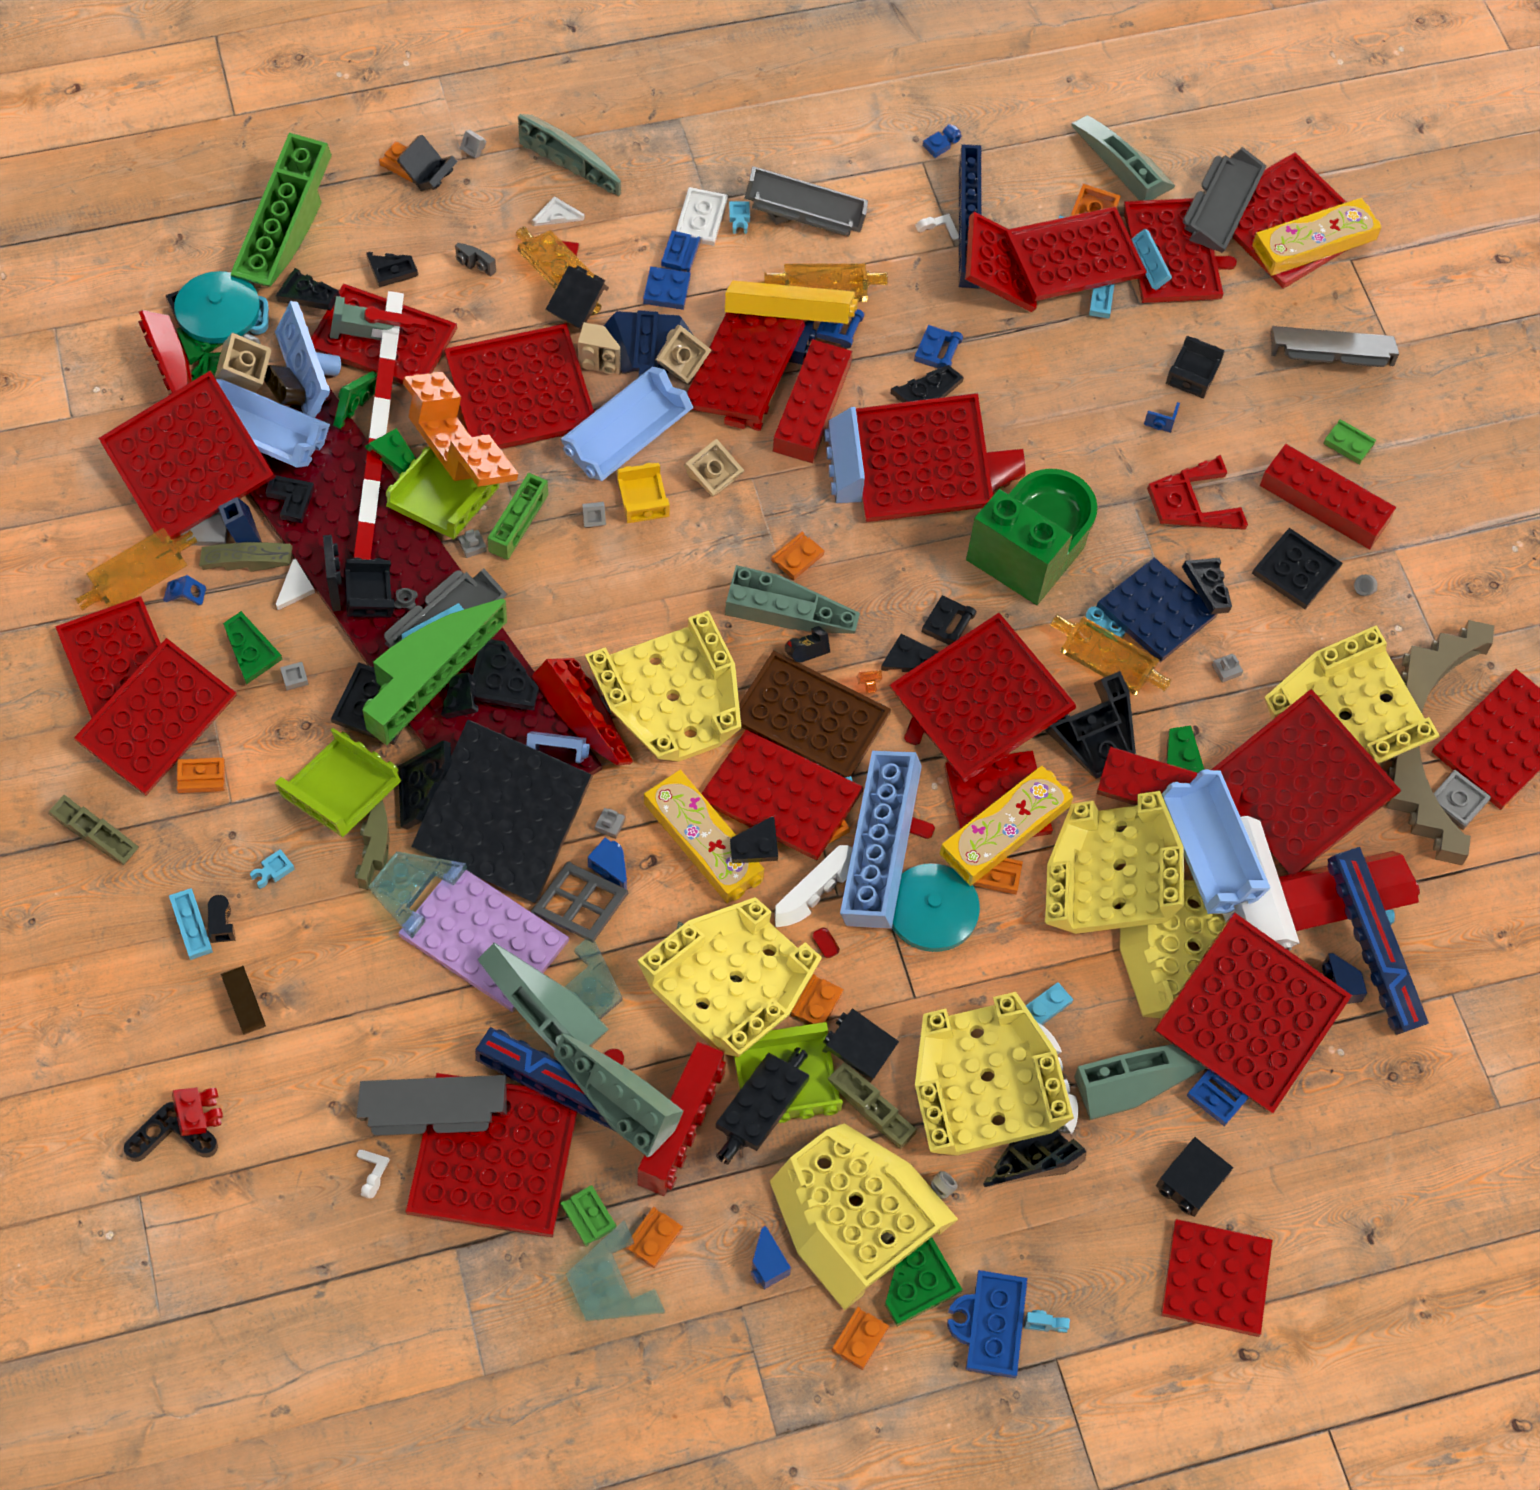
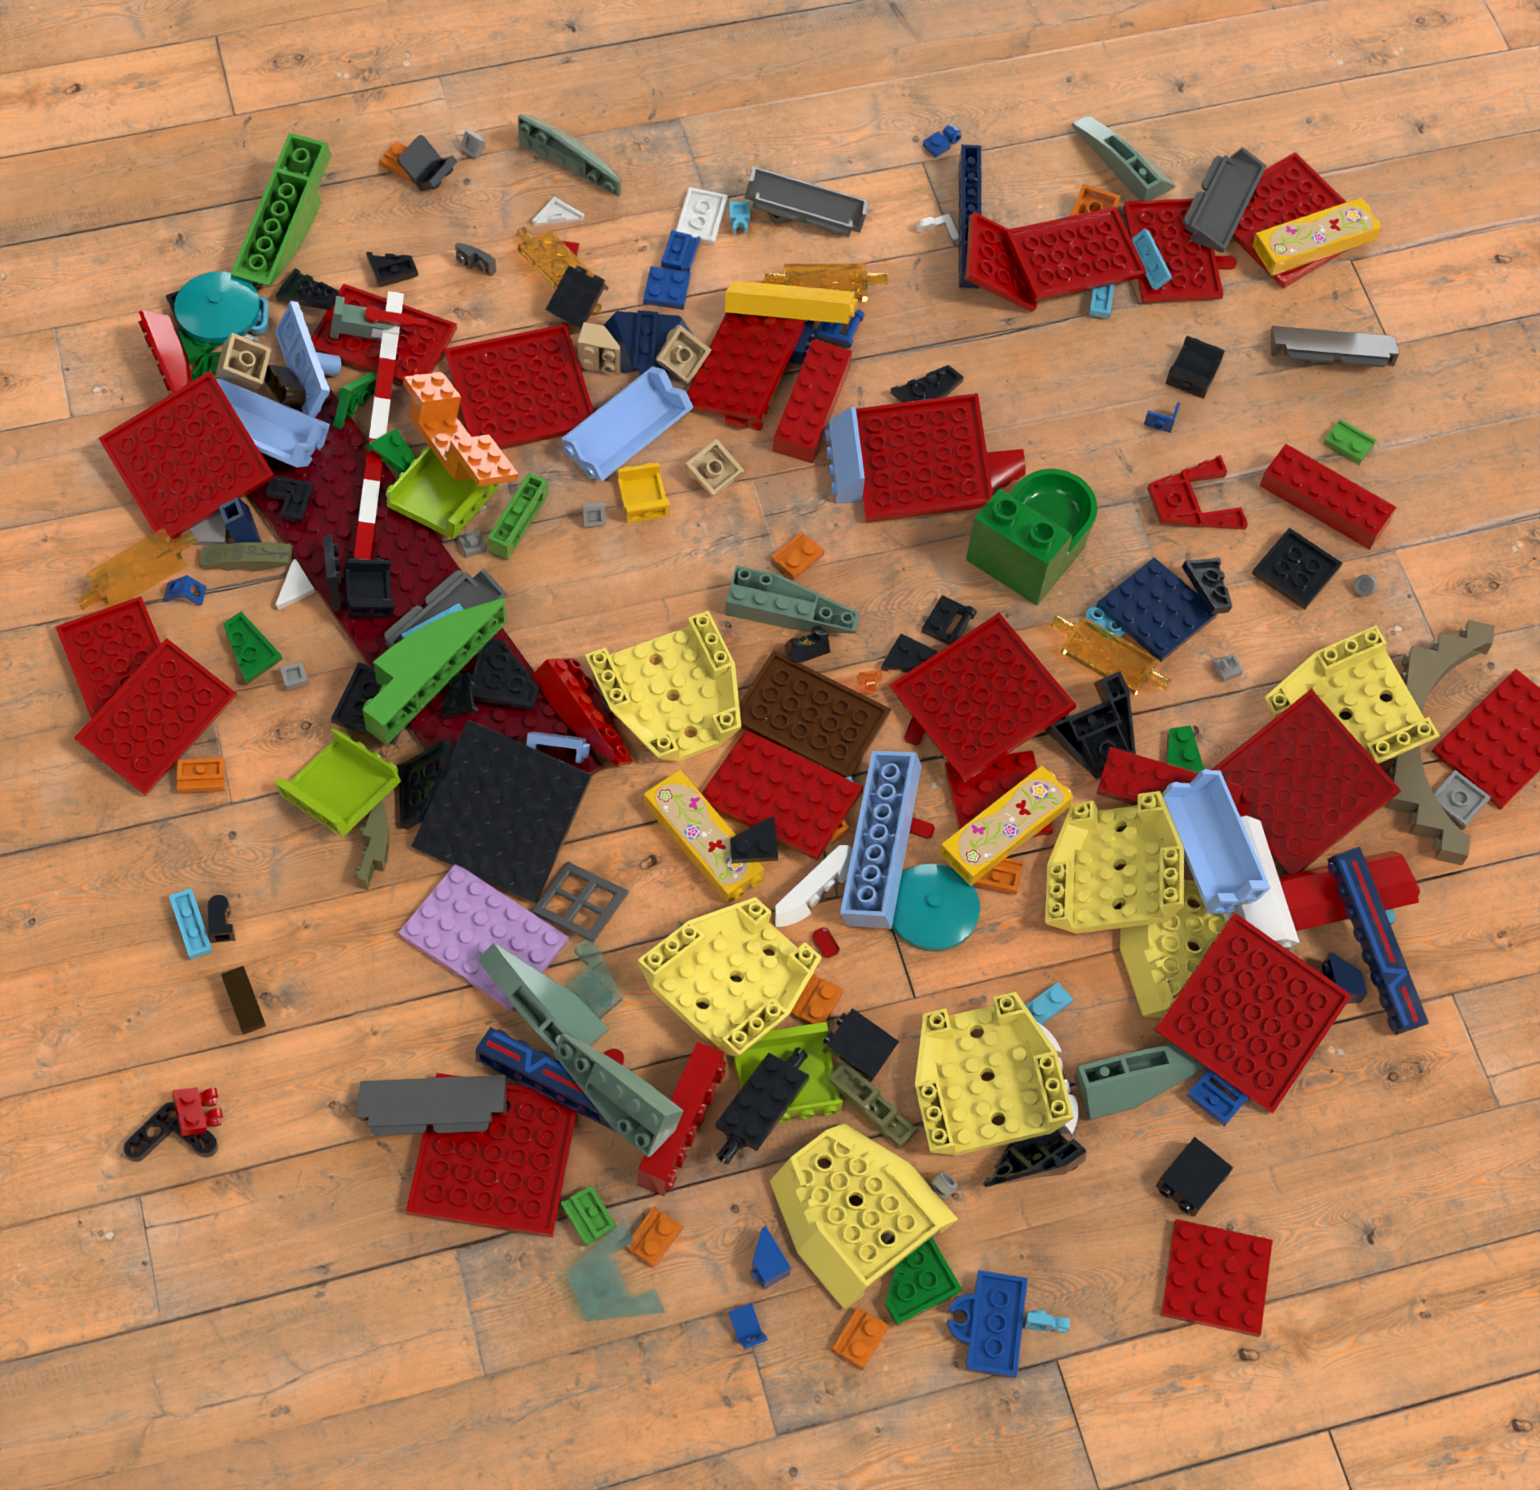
(93, 830): olive slope -> none
(274, 867): medium azure plate -> none
(373, 1180): white piece -> none
(404, 881): clear light blue wing -> none
(405, 593): dark grey plate -> none
(609, 862): blue slope -> none
(610, 823): light grey tile -> none
(746, 1326): none -> blue bracket
(932, 344): blue plate -> none

